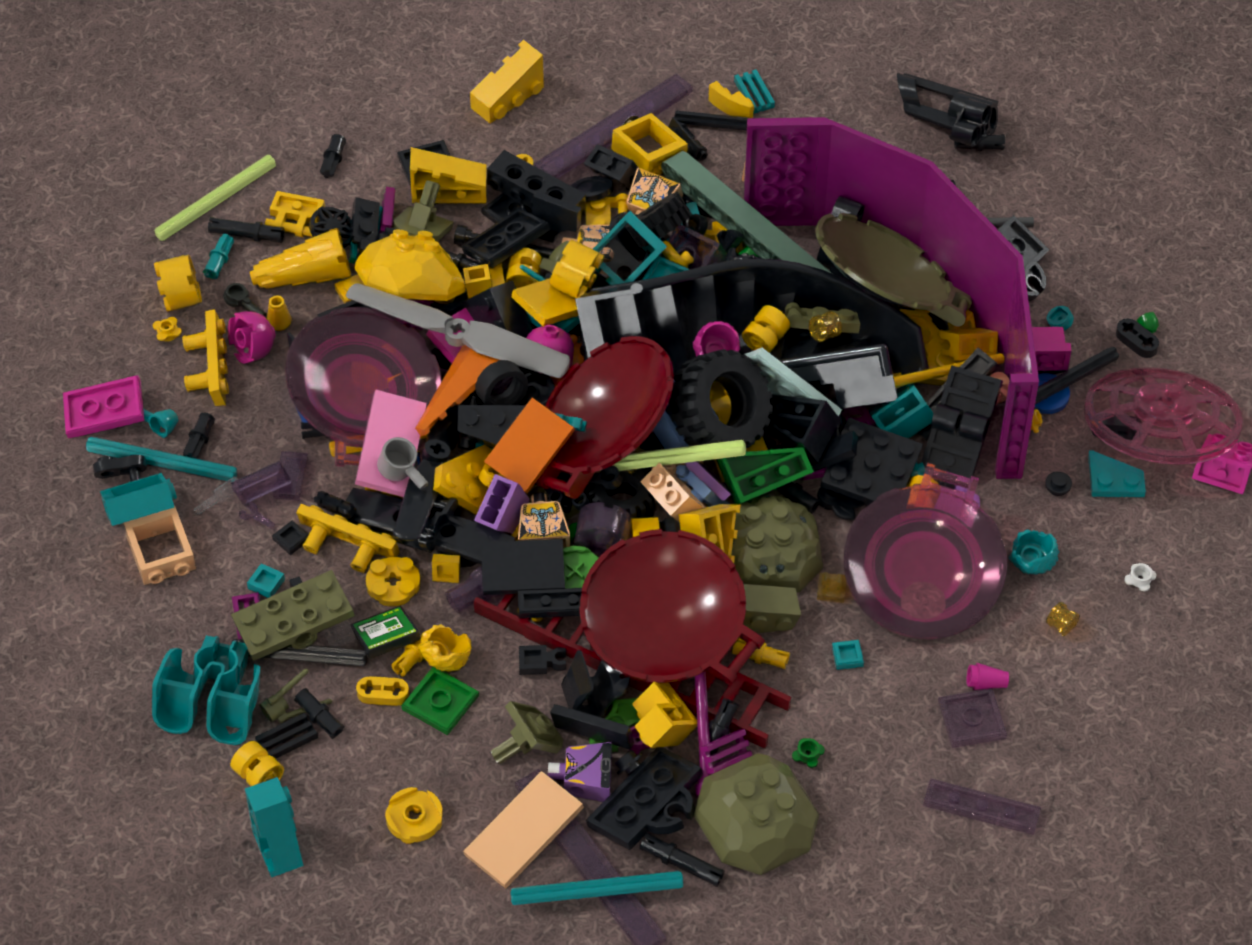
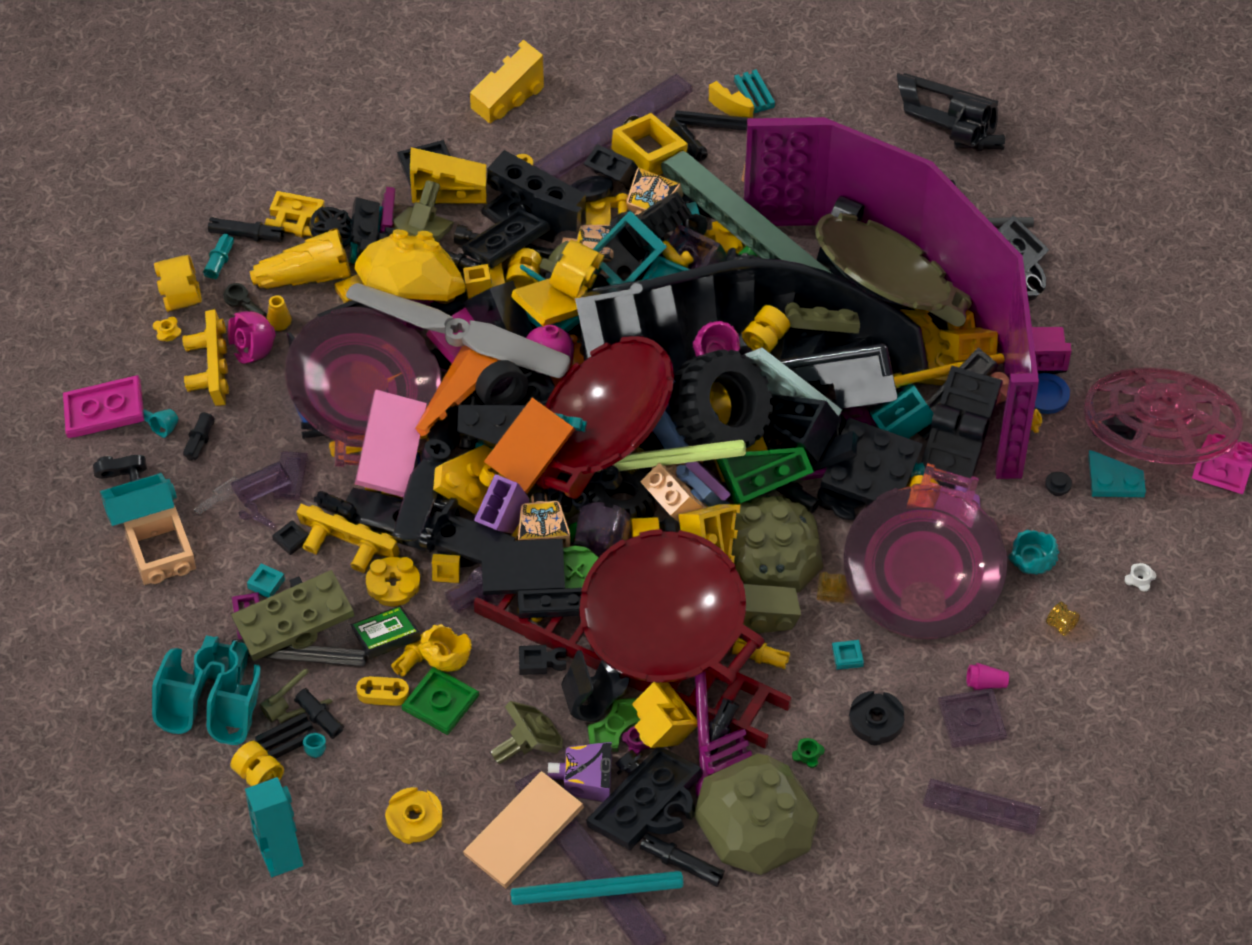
(162, 459): teal axle -> none
(215, 197): yellowish green axle -> none
(314, 745): none -> teal hinge
(332, 155): black axle -> none
(397, 462): light grey piece -> none
(592, 726): black tile -> none
(730, 239): black tile -> none
(825, 326): clear yellow wheel -> none
(876, 731): none -> black plate
(1060, 317): teal tile -> none
(1076, 373): black axle -> none
(1137, 338): black beam -> none
(1149, 321): green hinge -> none

